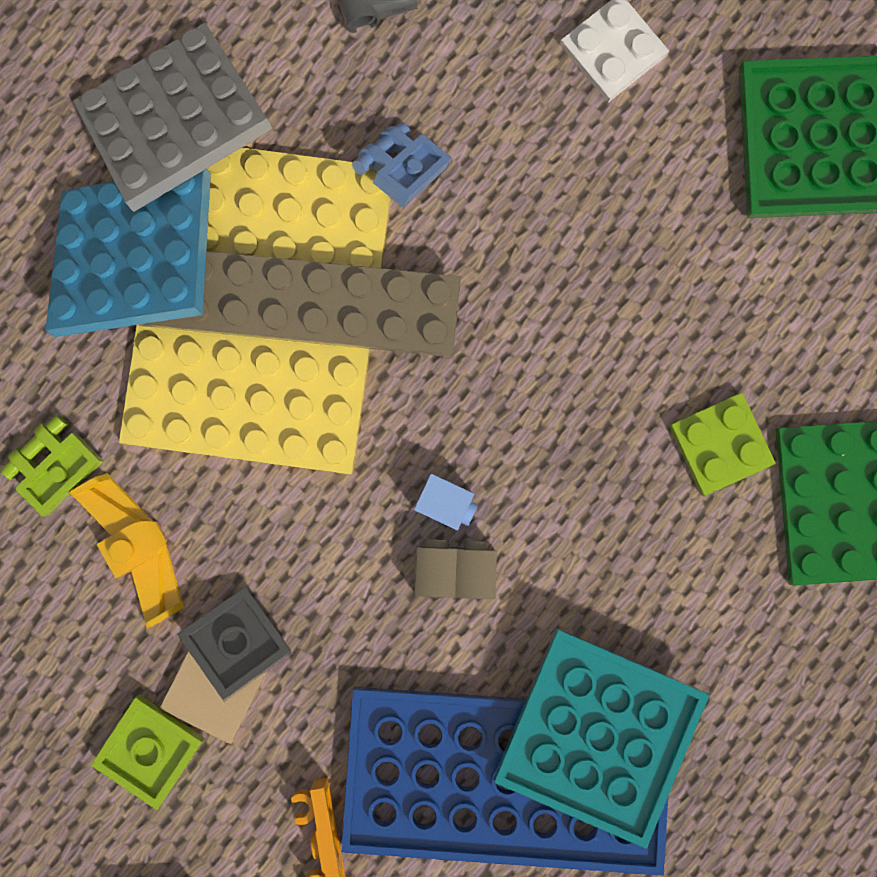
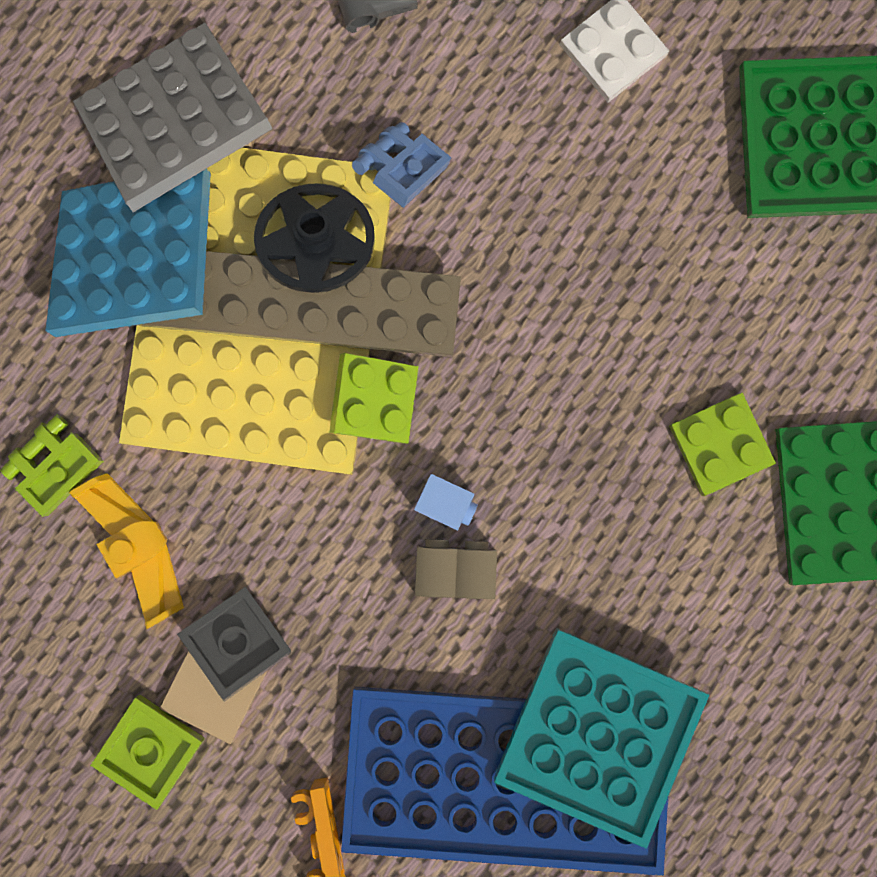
(314, 237): none -> black wheel
(373, 398): none -> lime plate

